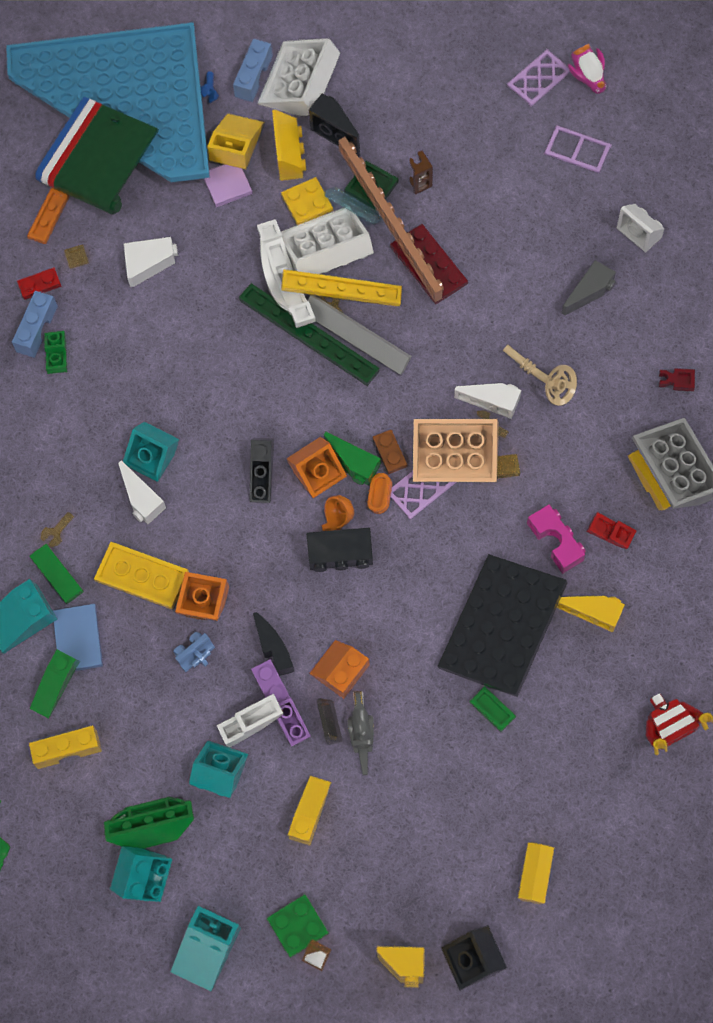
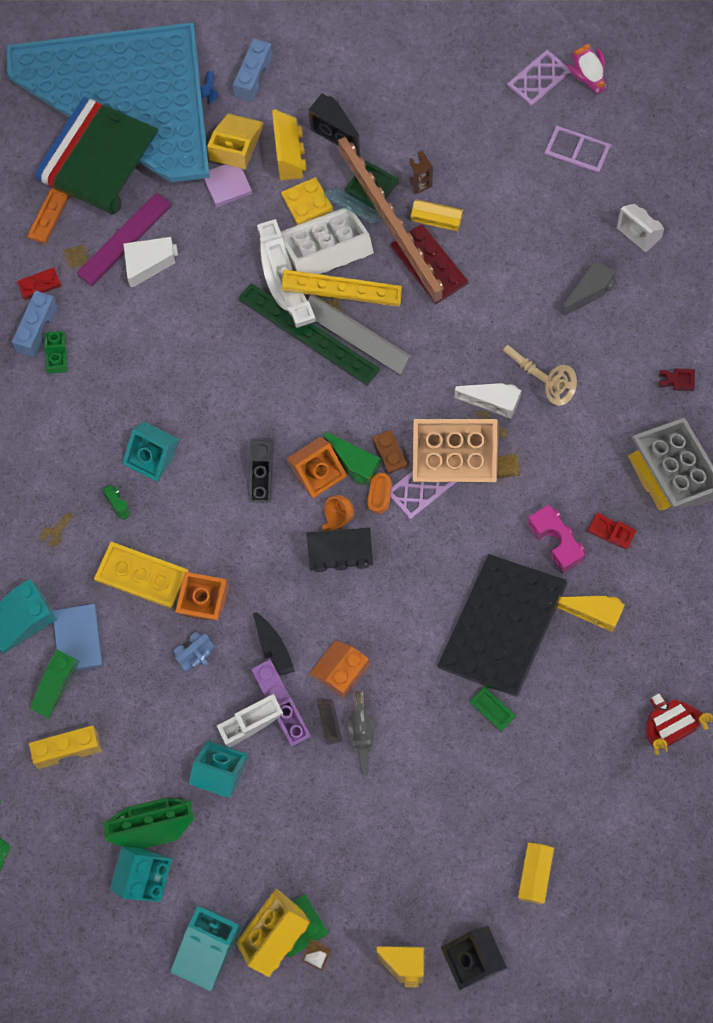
(56, 574): green tile -> none
(119, 506): none -> green plate
(128, 233): none -> magenta tile
(144, 500): white slope -> none
(272, 933): none -> yellow slope
(299, 75): white slope -> none
(309, 811): yellow slope -> none
(436, 215): none -> yellow piece

